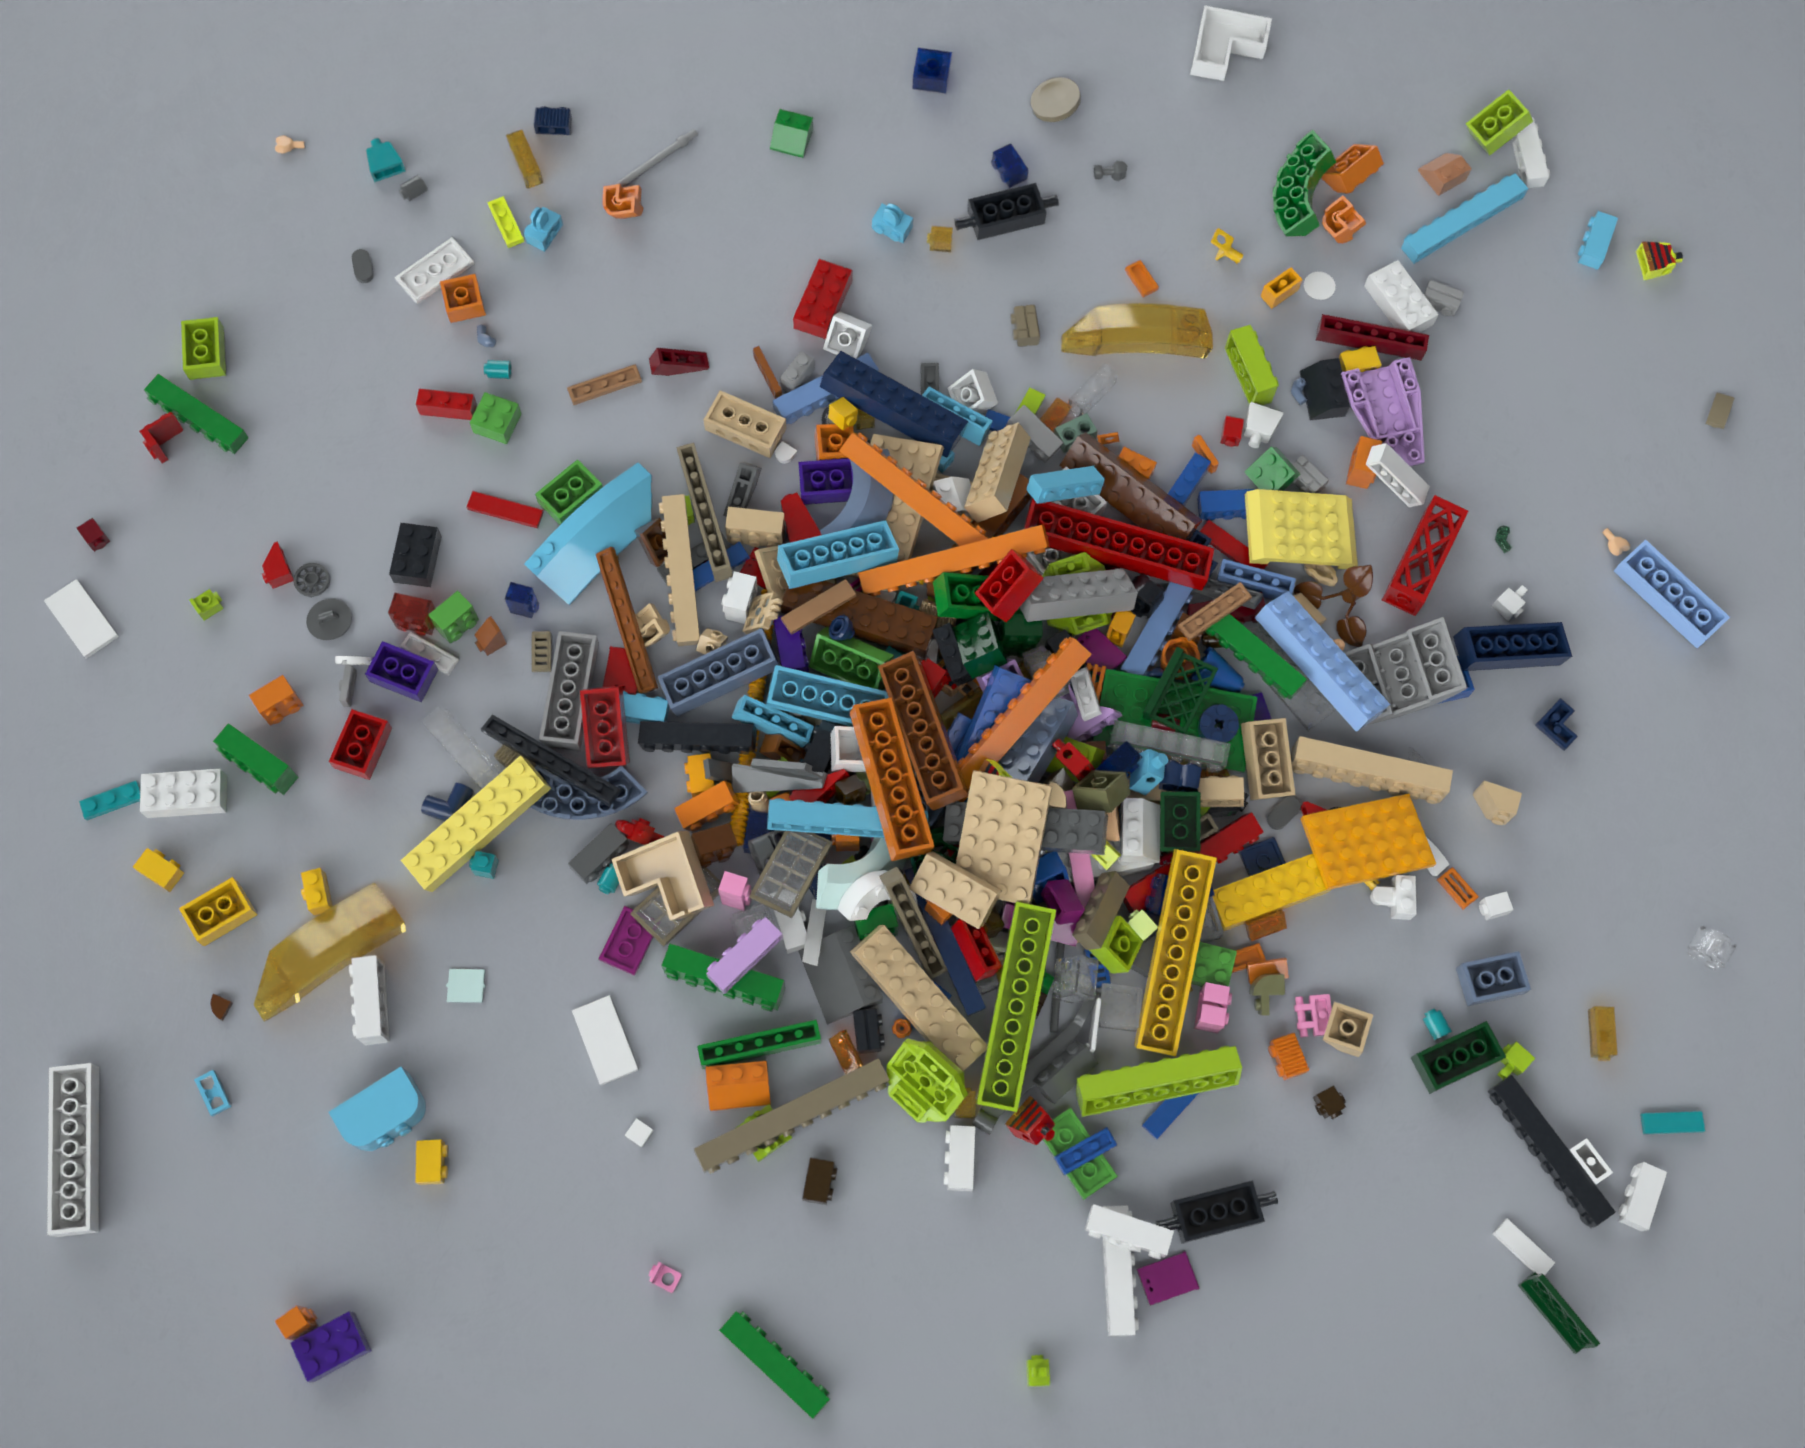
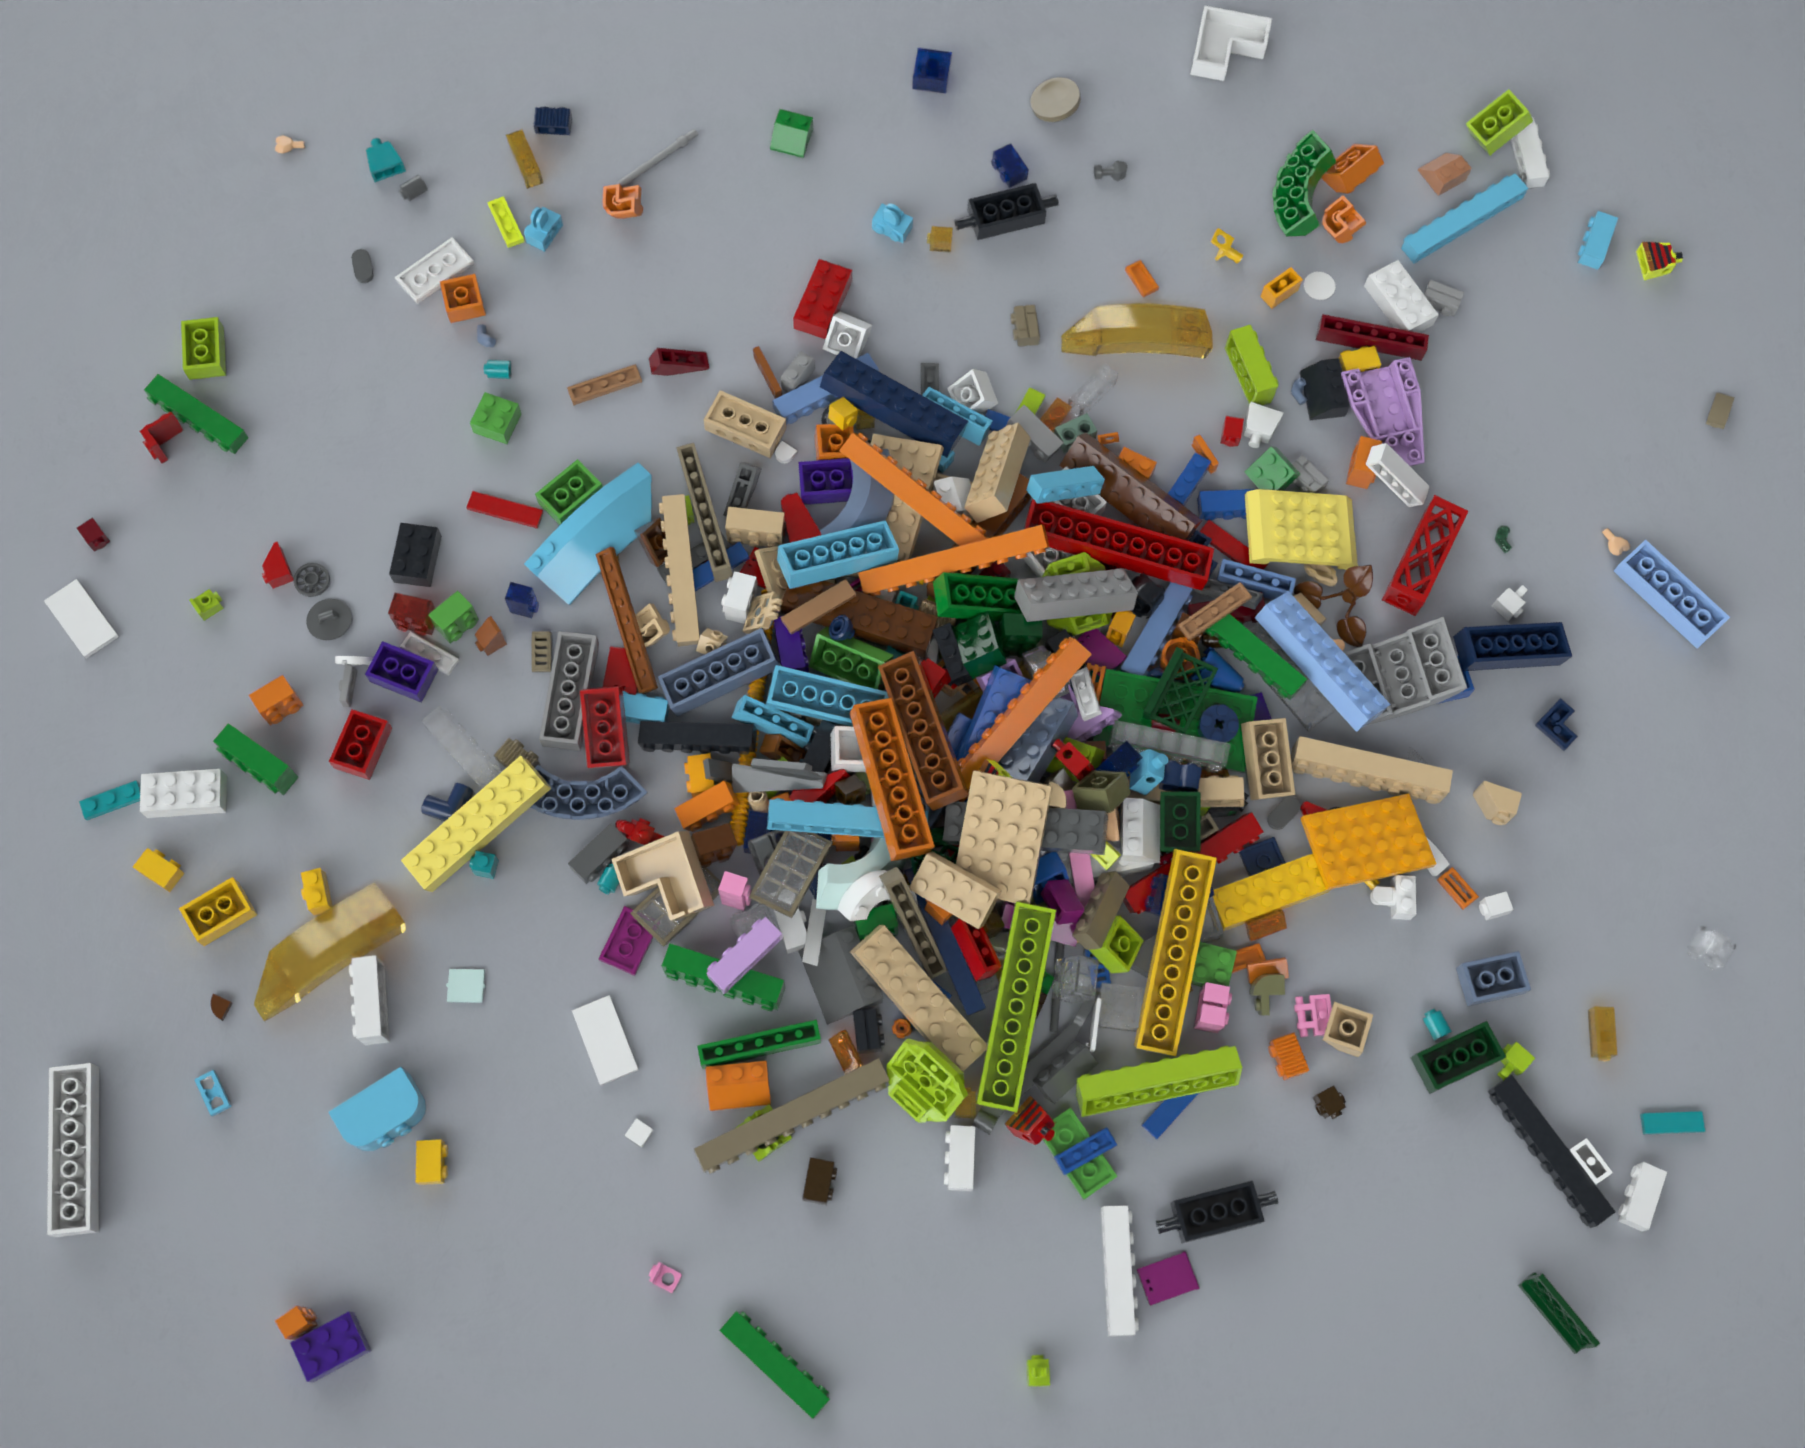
(446, 404): red brick -> none
(551, 760): black tile -> none
(1009, 585): red brick -> none
(1129, 1231): white brick -> none
(1142, 924): yellowish green brick -> none
(1523, 1247): white tile -> none

